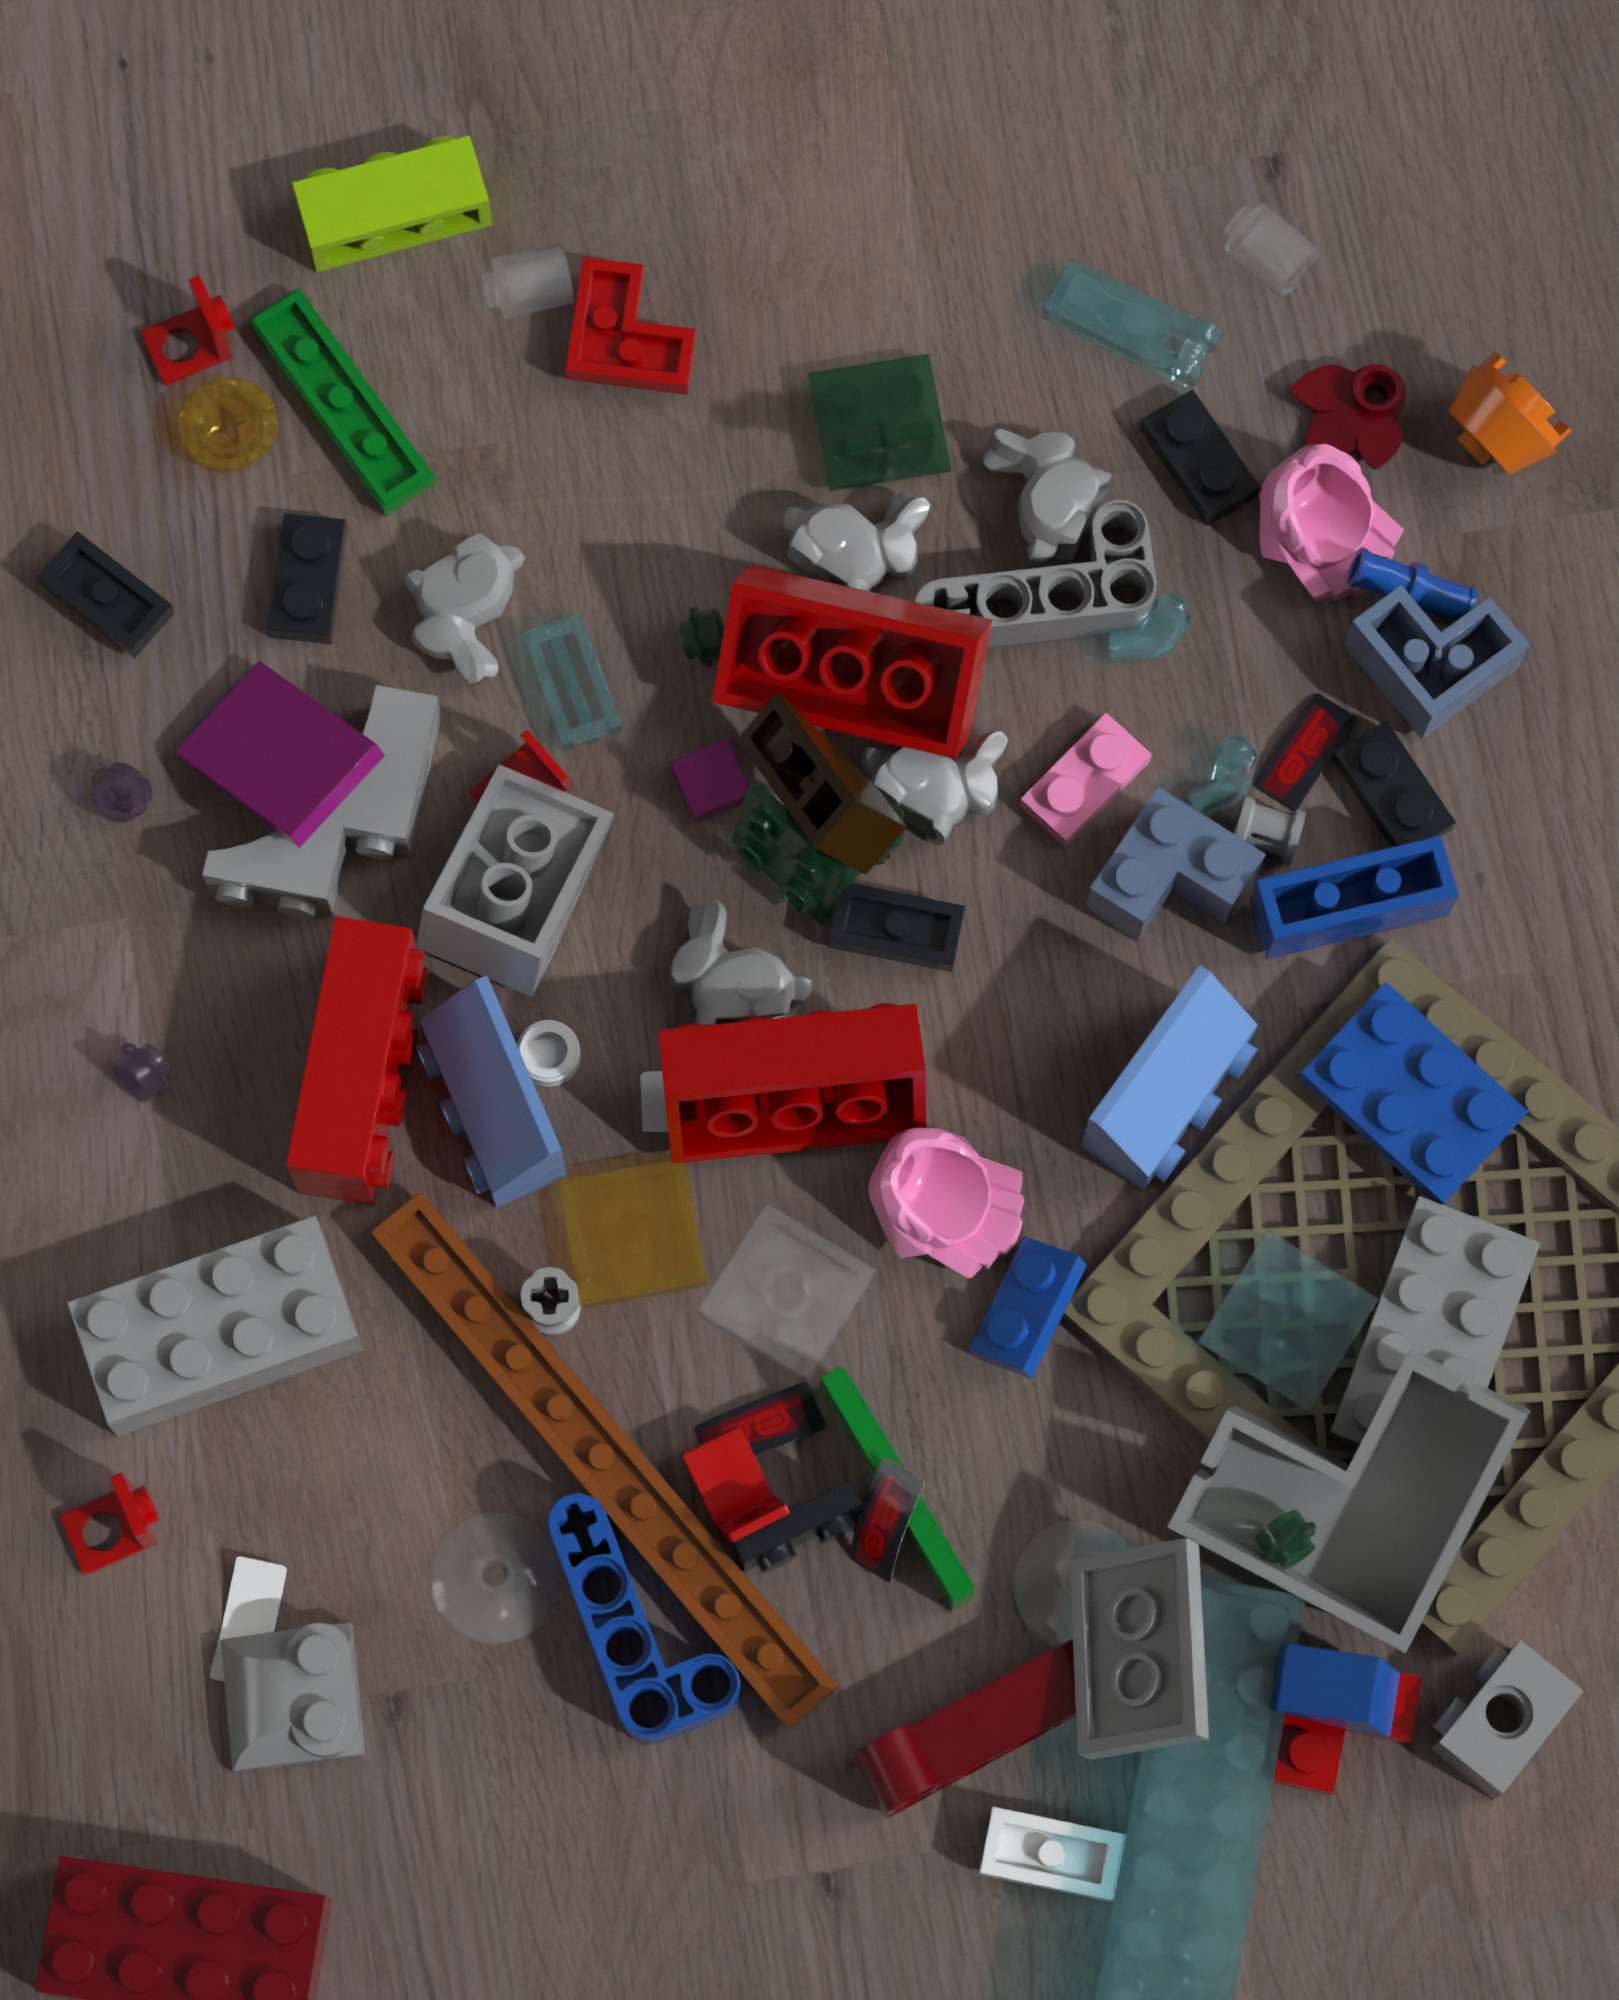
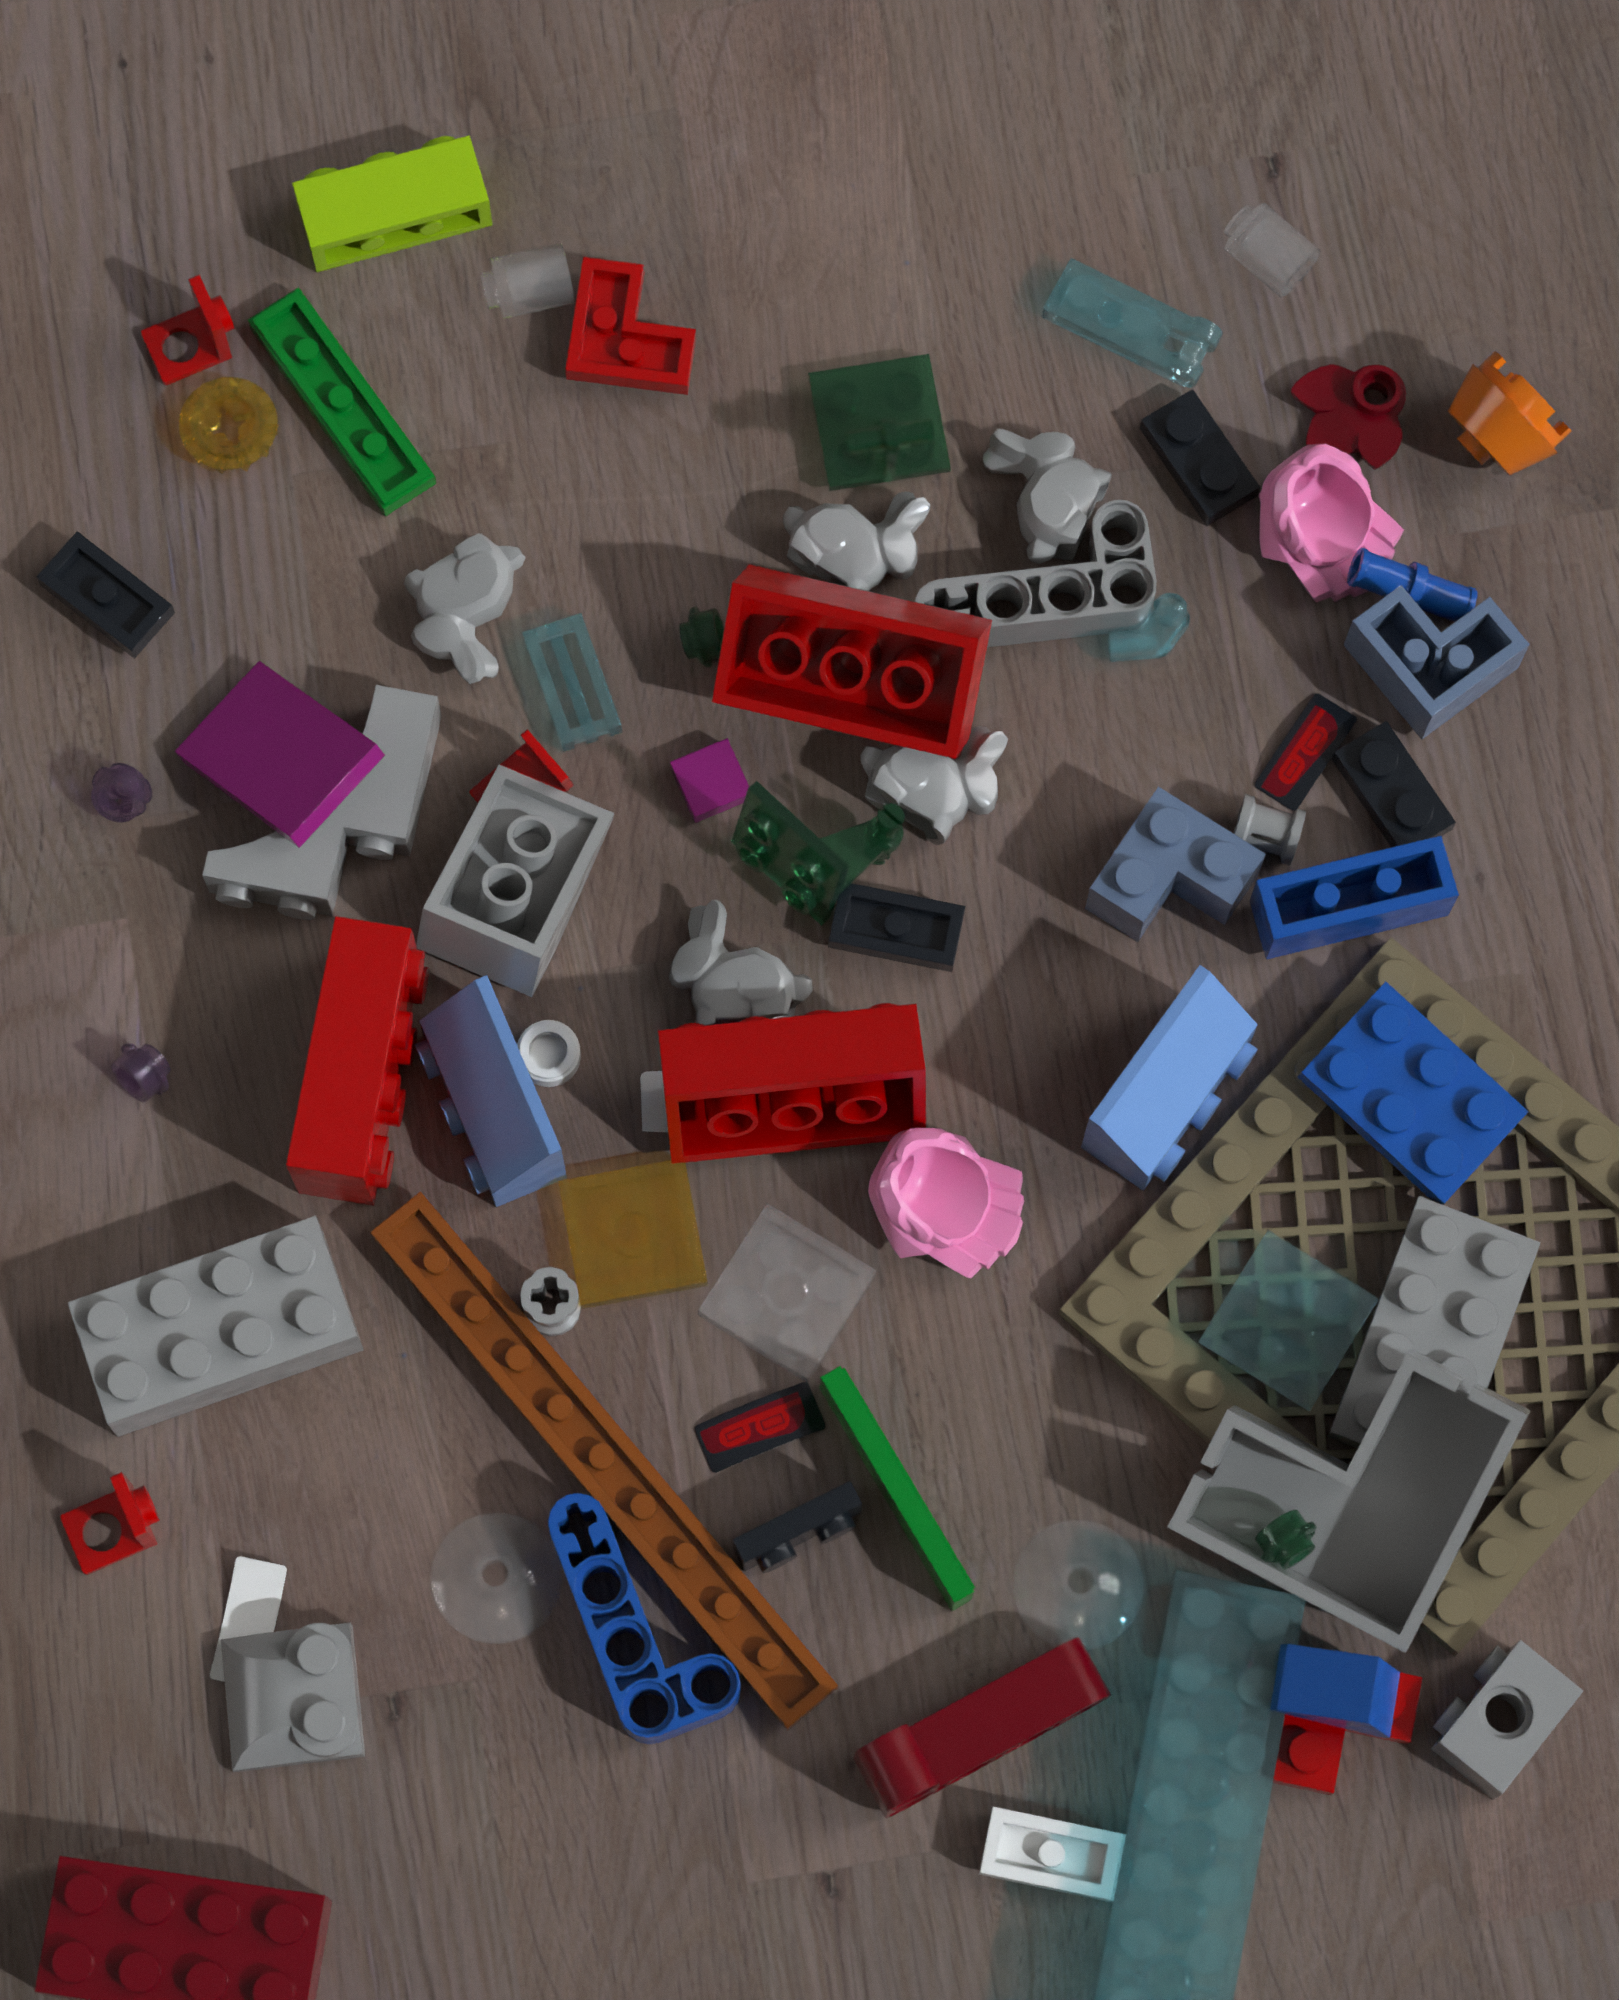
(307, 578): black plate -> none
(732, 1485): red bracket -> none
(820, 786): dark brown slope -> none
(885, 1518): sticker -> none
(1028, 1307): blue plate -> none
(1085, 779): bright pink plate -> none
(1138, 1649): light grey plate -> none
(1230, 779): clear light blue arm -> none

